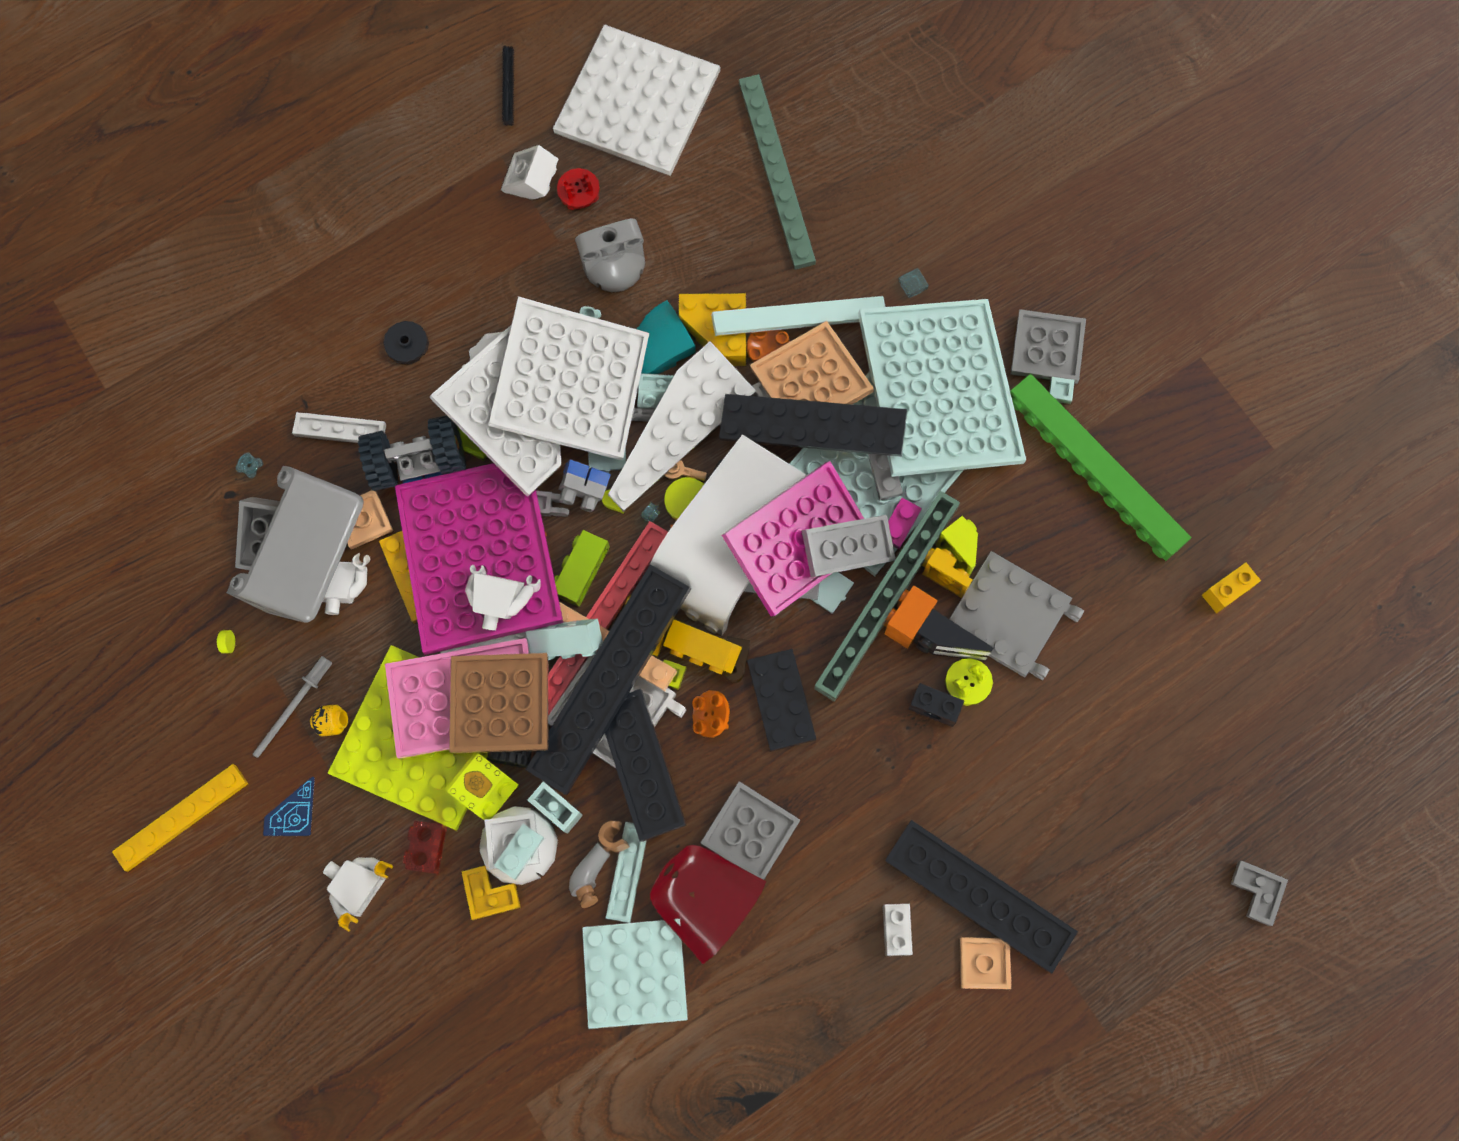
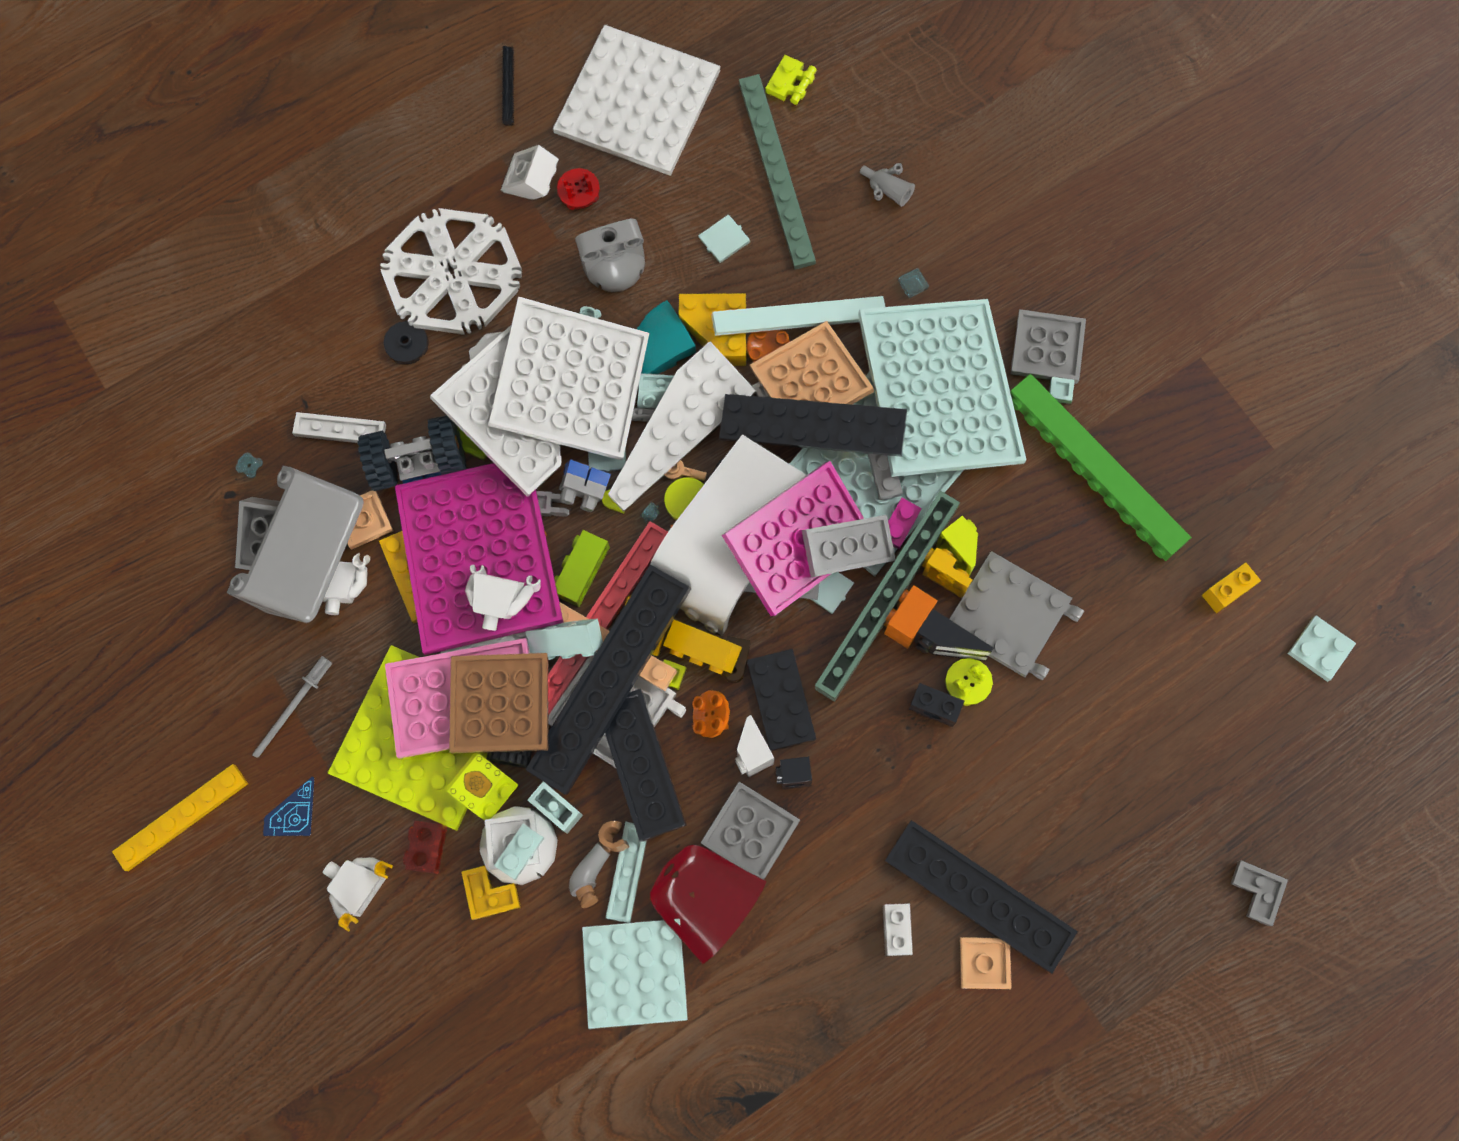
(226, 641): neon yellow tile -> none
(329, 720): yellow head -> none
(436, 276): none -> white plate
(724, 238): none -> light aqua piece
(753, 750): none -> white slope
(786, 75): none -> neon yellow plate
(794, 773): none -> black brick
(891, 186): none -> light grey piece
(1321, 648): none -> light aqua plate

